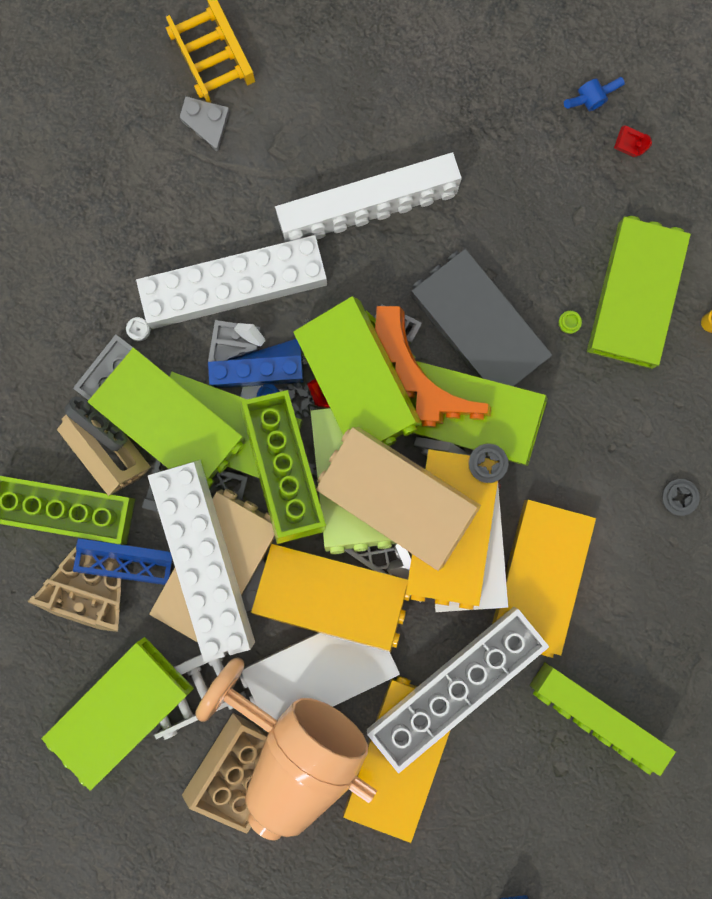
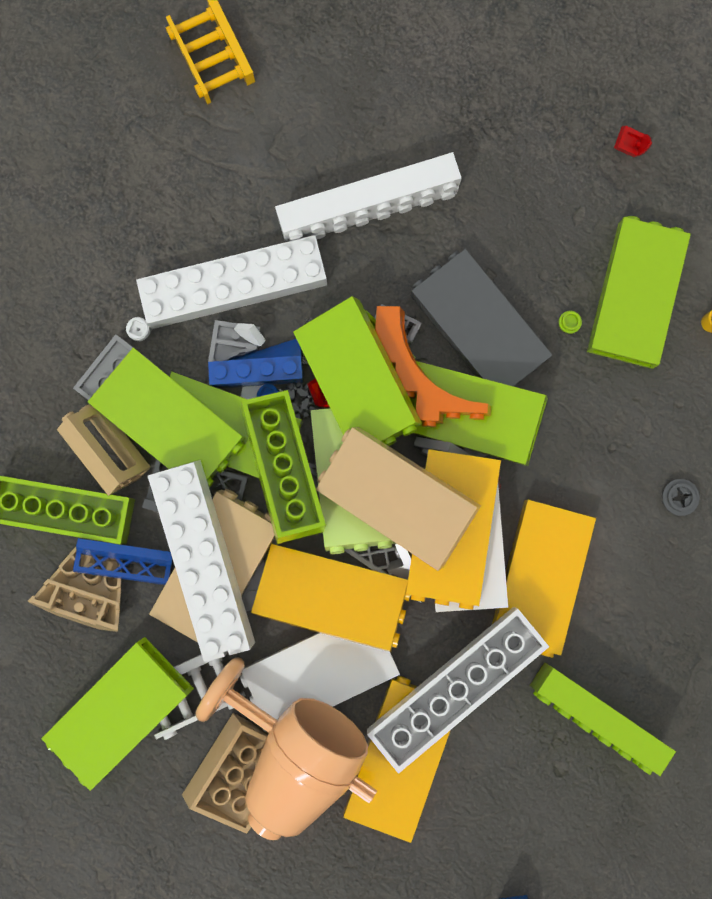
(78, 417): dark grey beam -> none
(205, 119): light grey wing -> none
(478, 456): dark grey gear -> none
(593, 94): blue piece -> none

